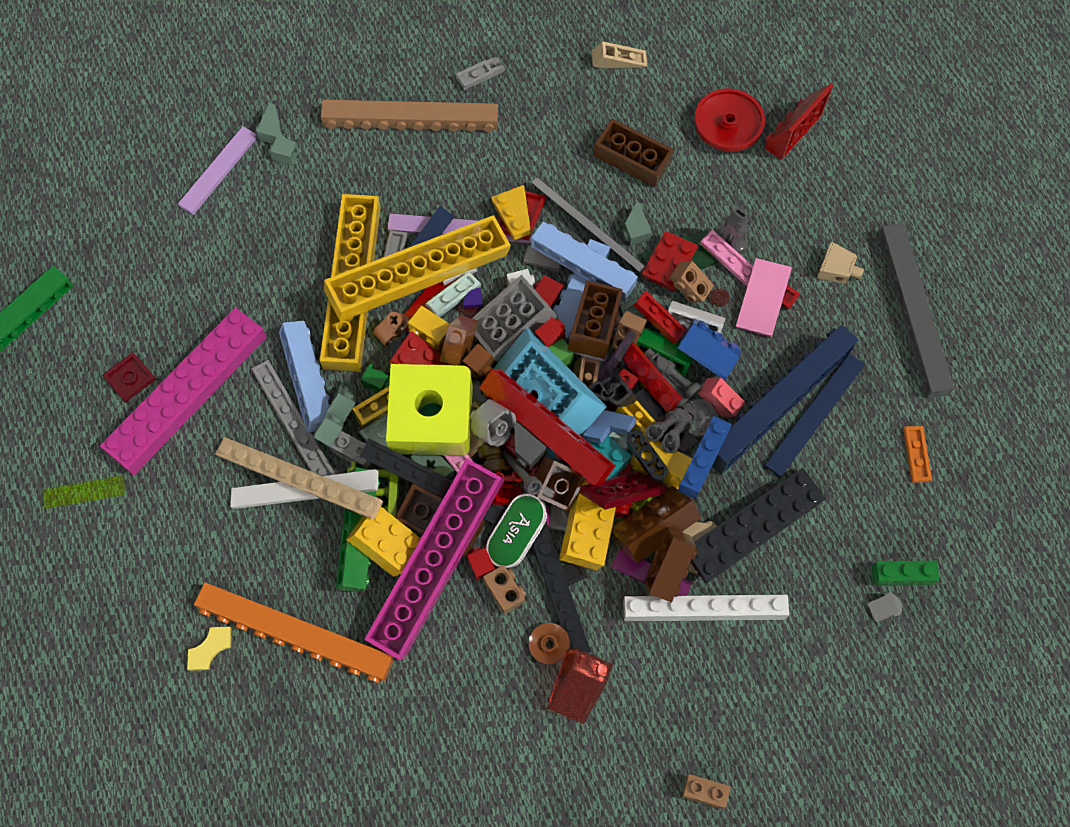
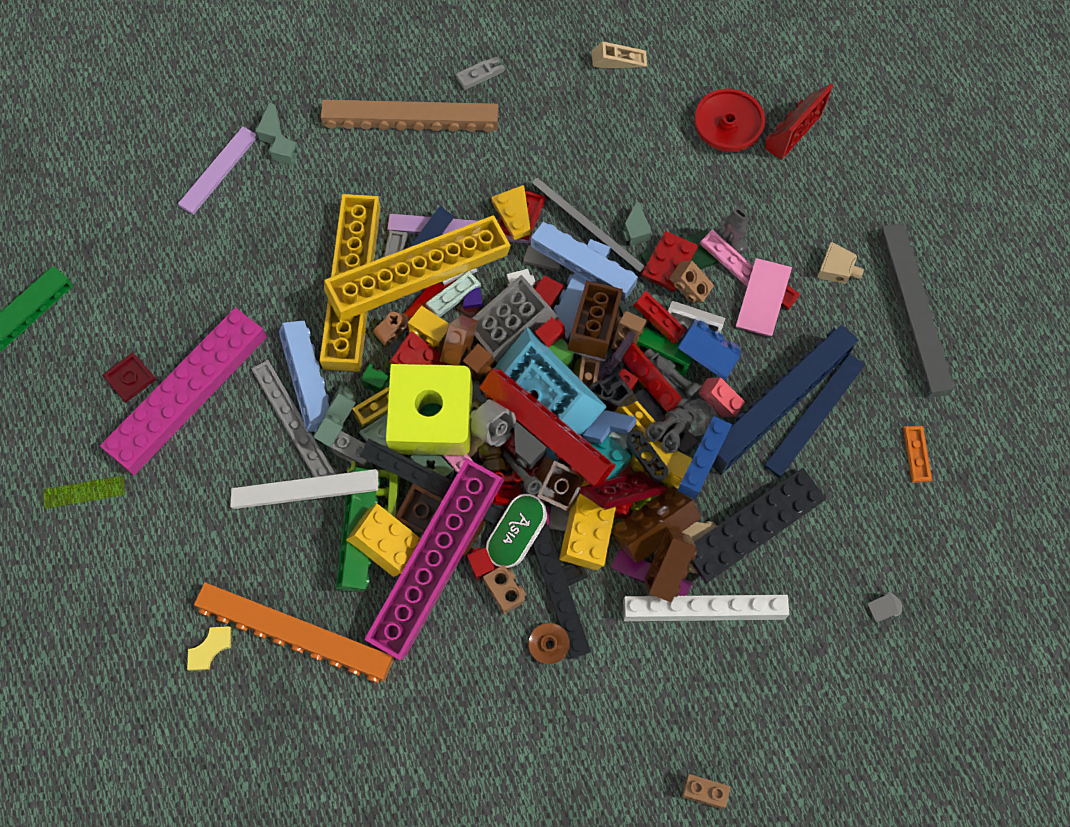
(300, 478): tan plate -> none
(579, 684): clear red slope -> none
(633, 152): reddish brown brick -> none
(719, 297): clear red tile -> none
(905, 573): green brick -> none

